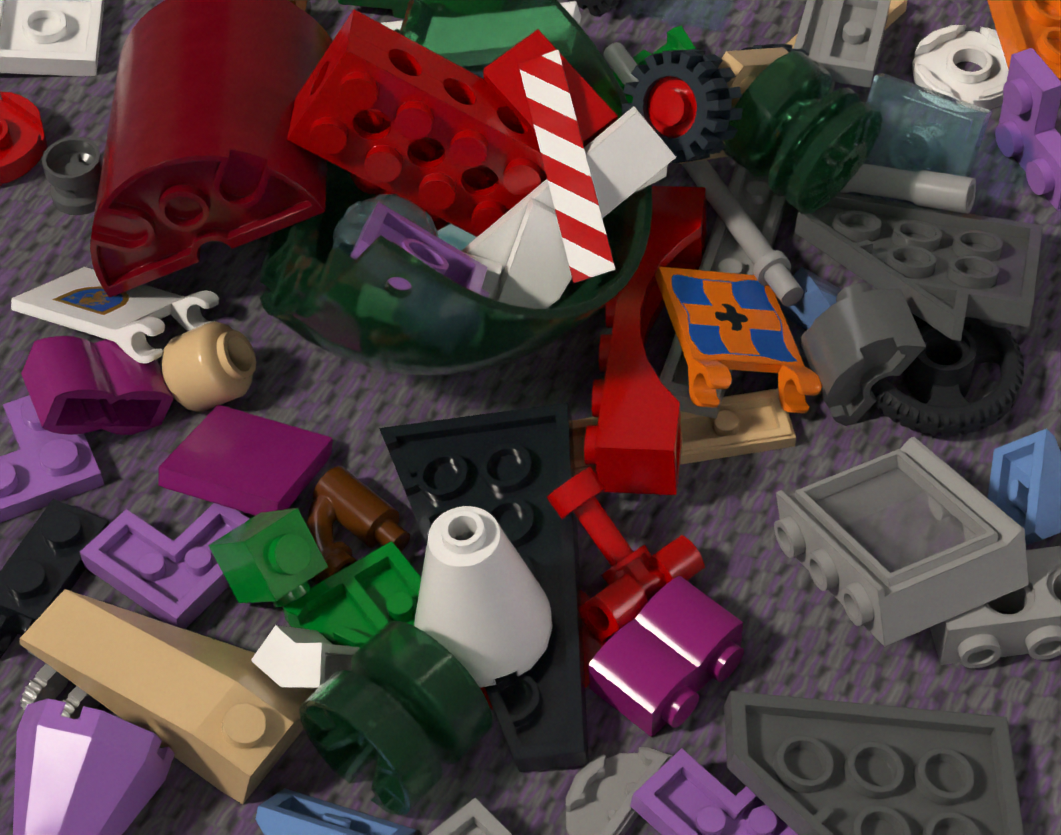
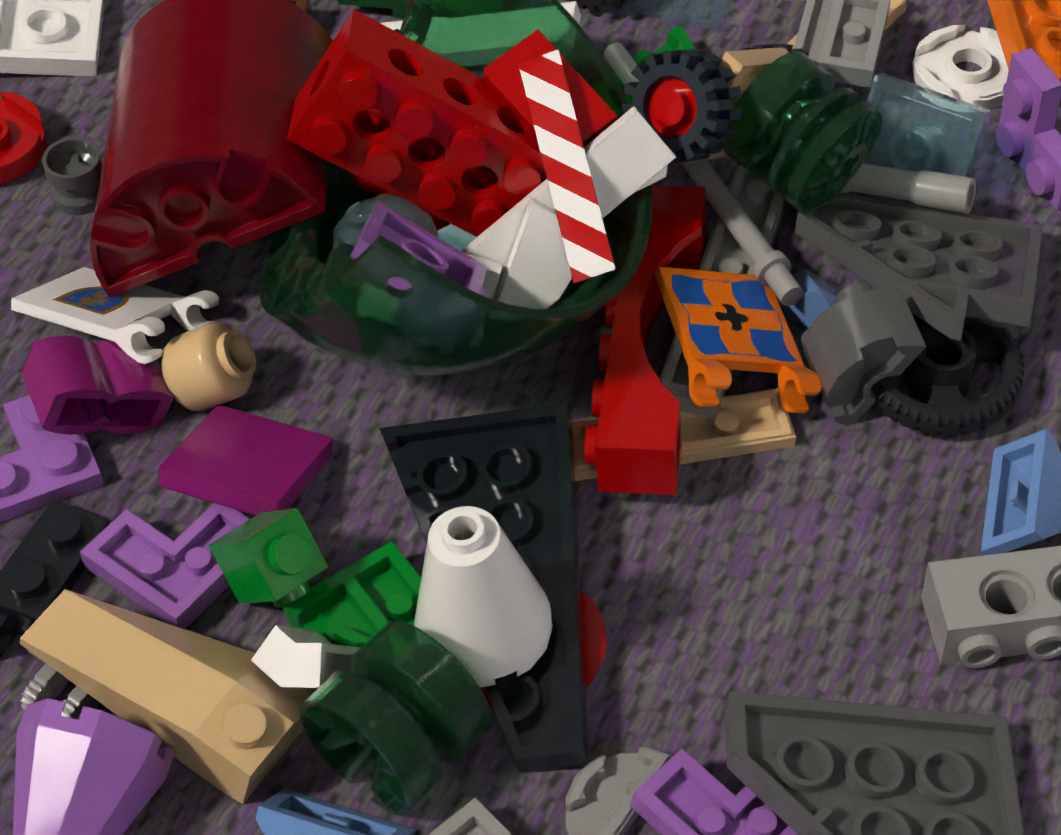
(359, 510): reddish brown plant -> none
(633, 574): red bar -> none
(666, 656): magenta brick -> none
(902, 542): light grey window -> none

